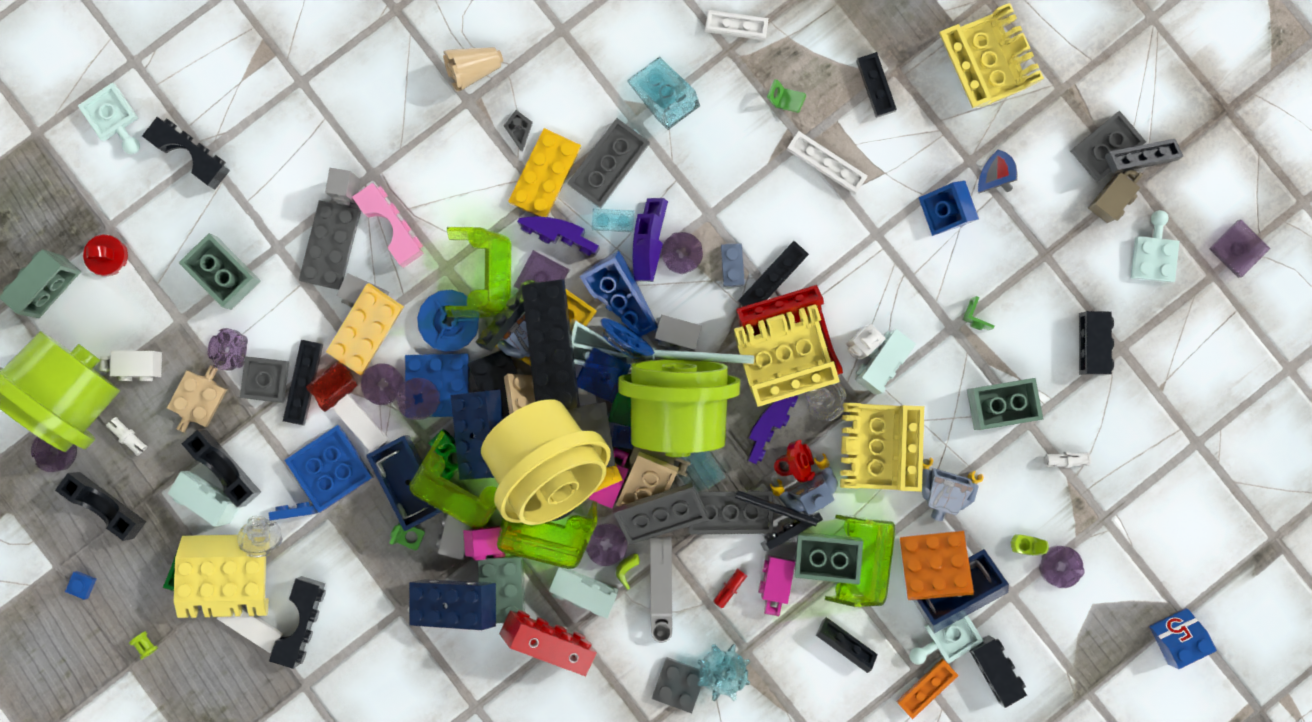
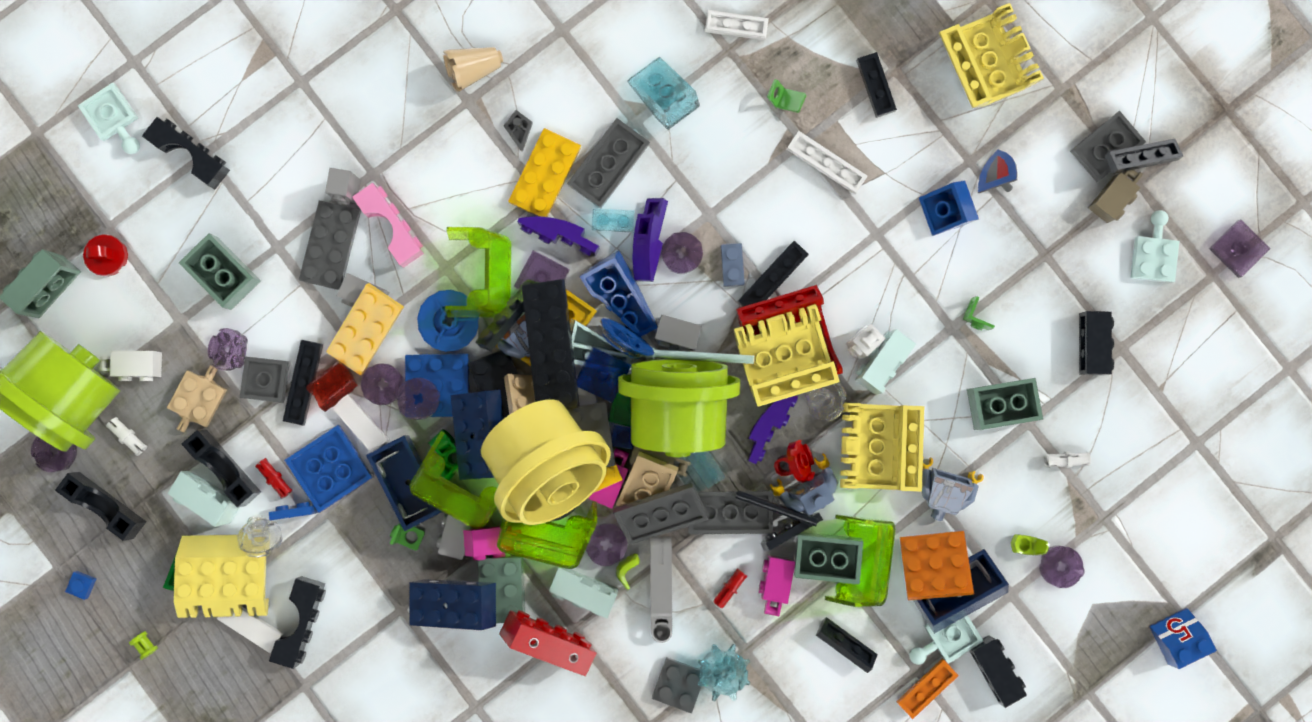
(273, 478): none -> red pin

